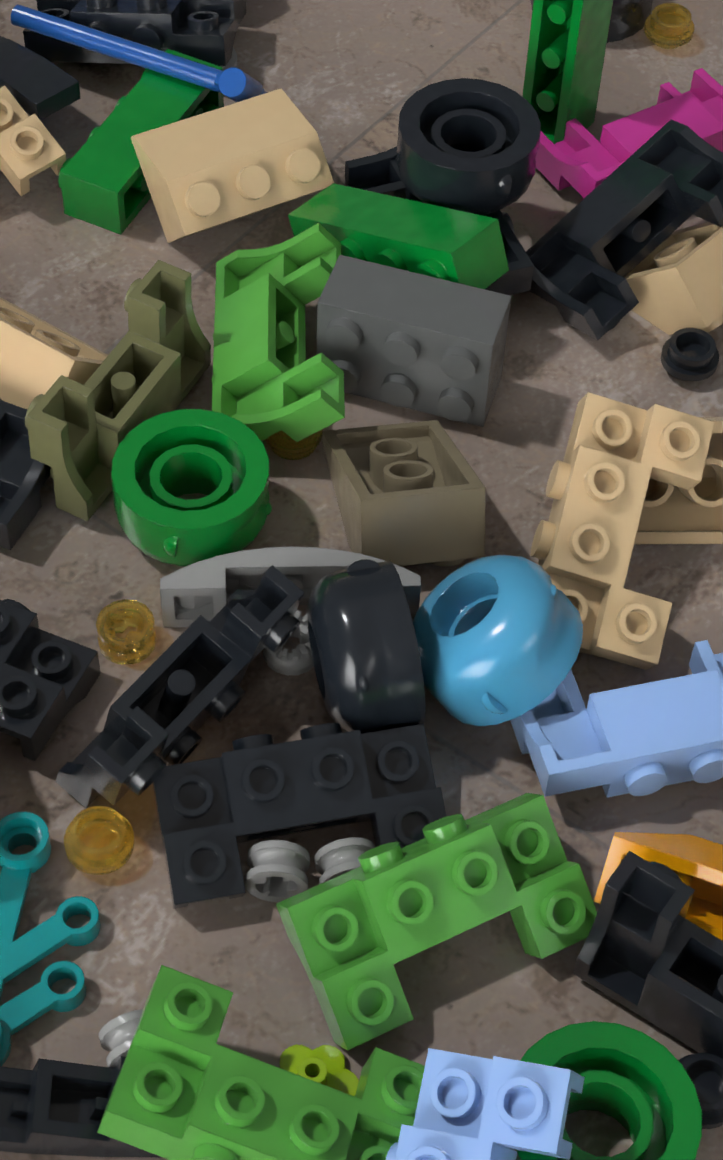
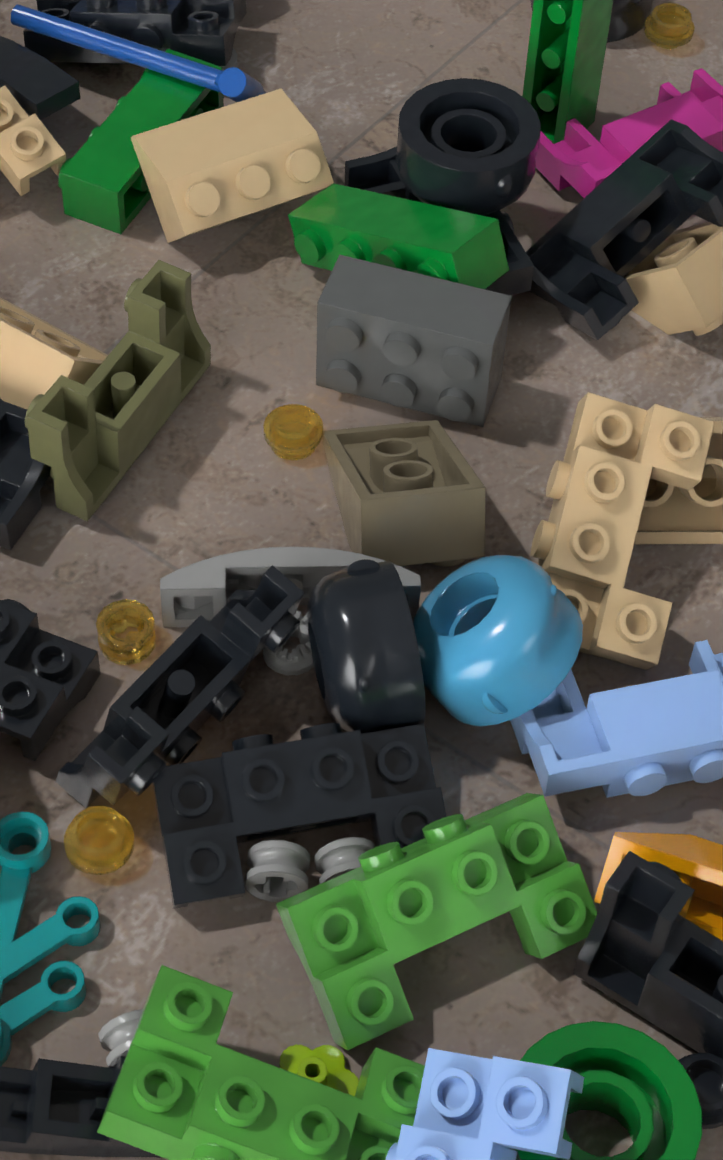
(190, 455): green piece -> none
(262, 338): bright green bracket -> none
(690, 355): black plate -> none

